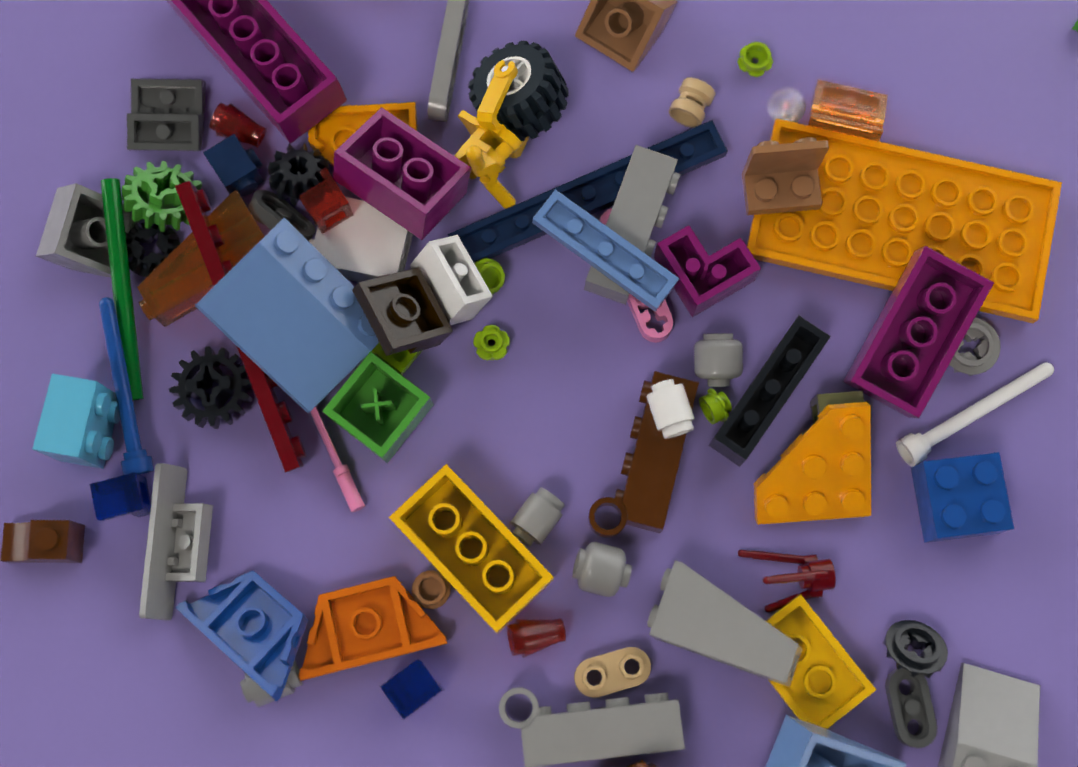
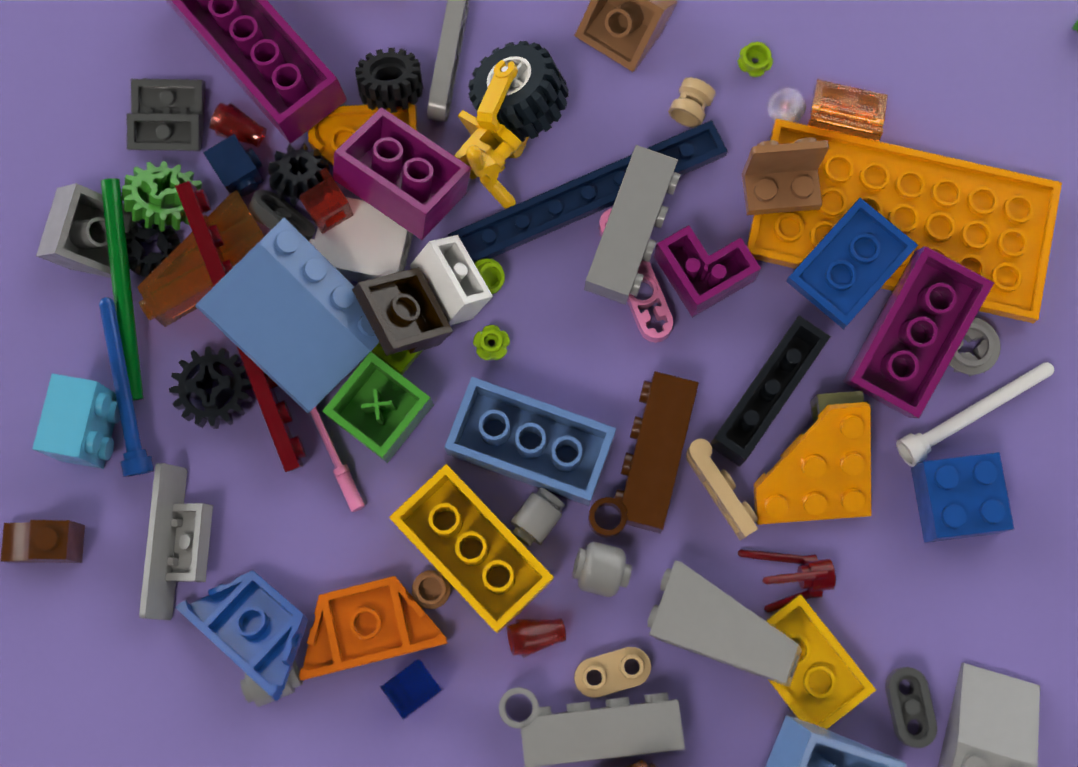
(121, 497): clear blue panel -> none
(404, 79): none -> black tyre
(530, 441): none -> medium blue brick
(605, 250): medium blue plate -> none
(670, 409): white brick -> none
(715, 406): lime plate -> none
(718, 359): light grey head -> none
(720, 488): none -> tan plate
(851, 263): none -> blue plate
(920, 637): black gear -> none

